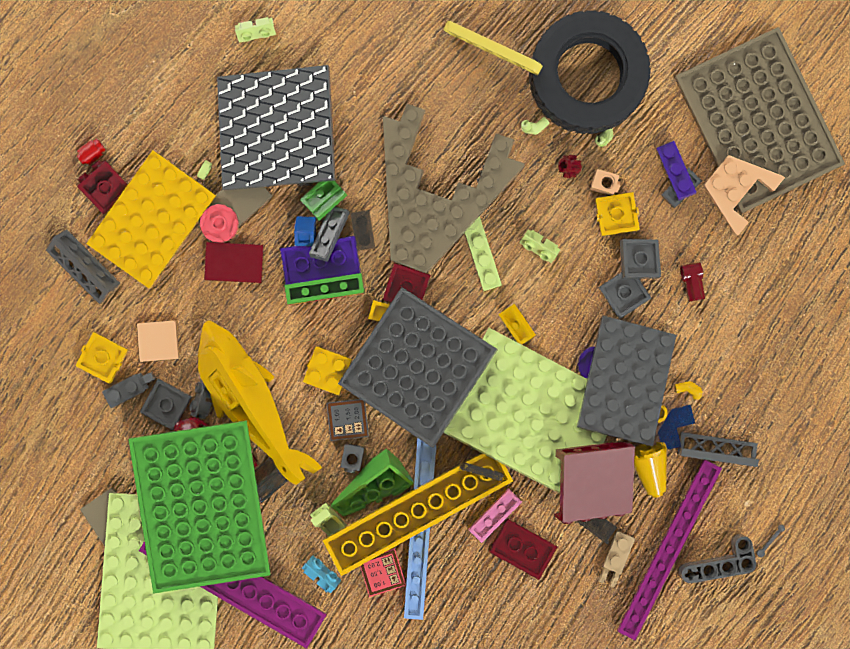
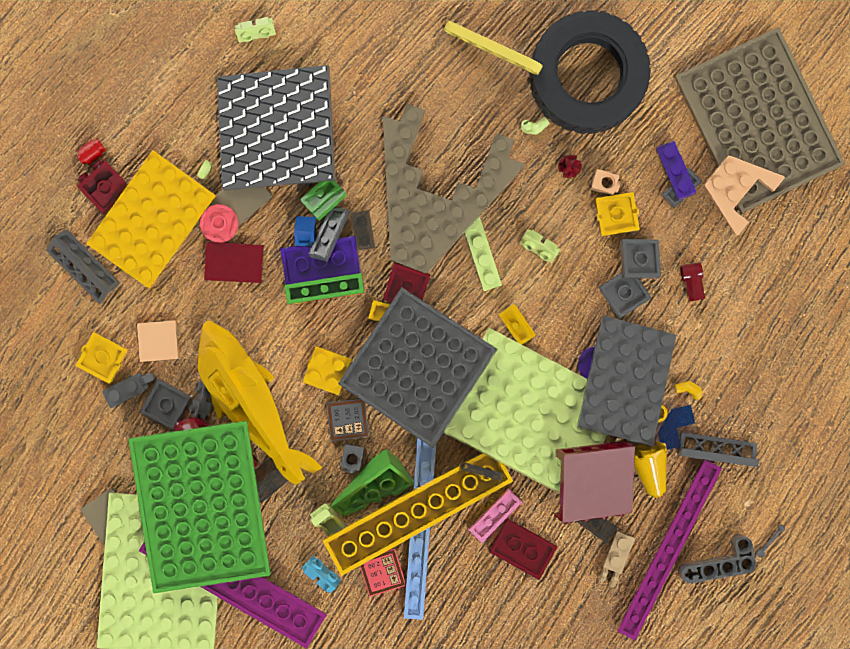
(604, 138): yellowish green arm -> none

